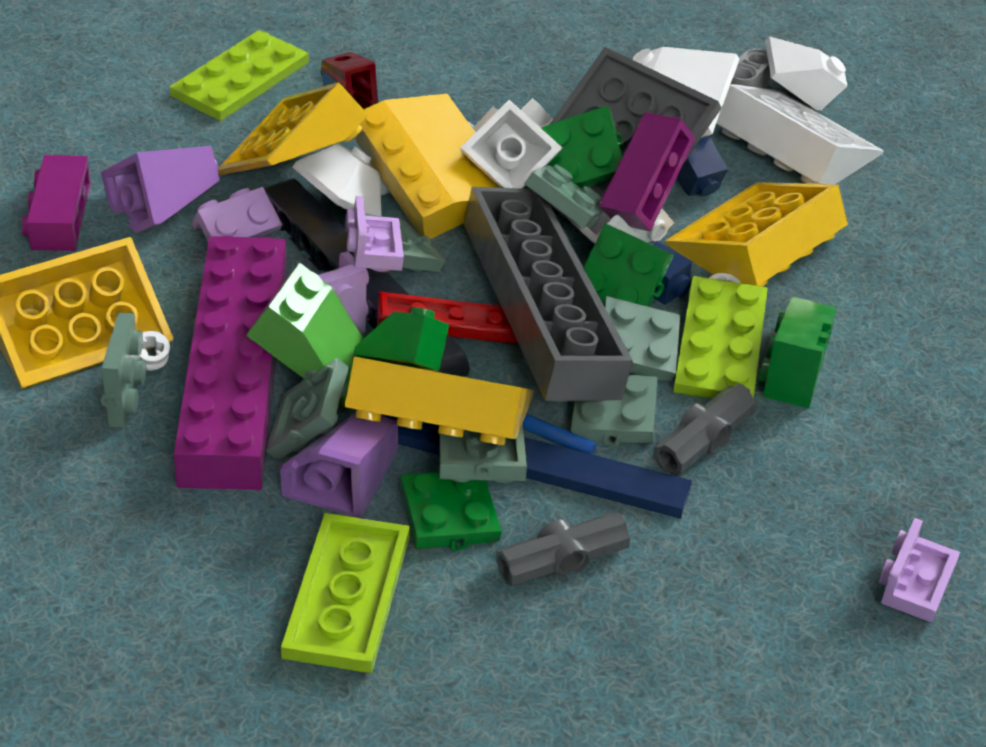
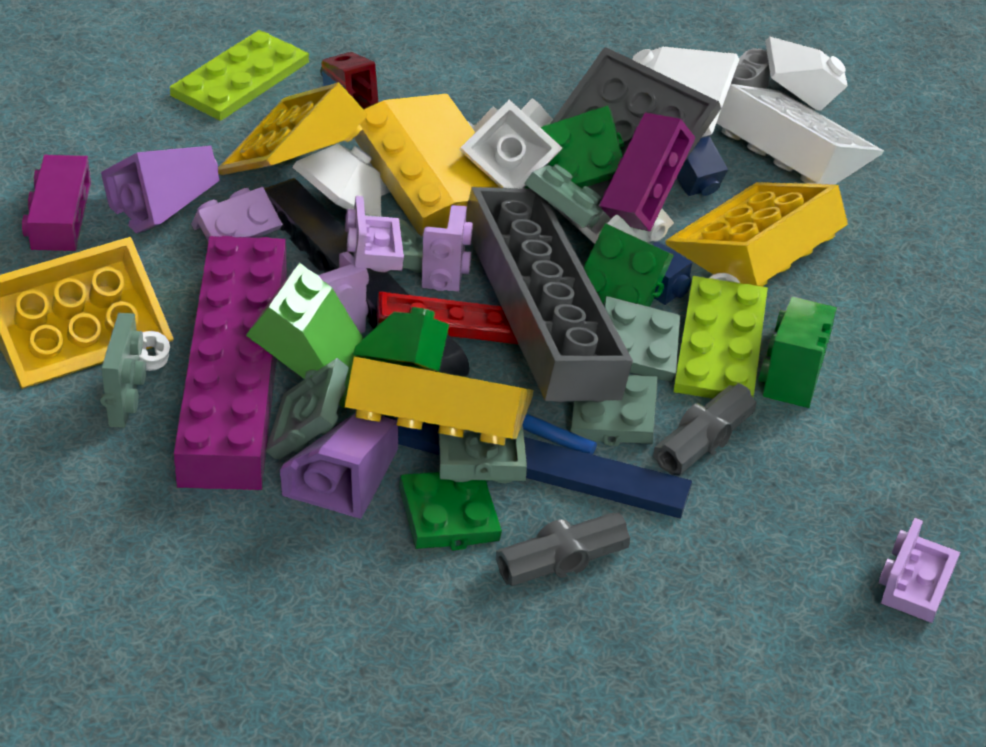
(346, 593): lime plate -> none
(445, 252): none -> lavender bracket

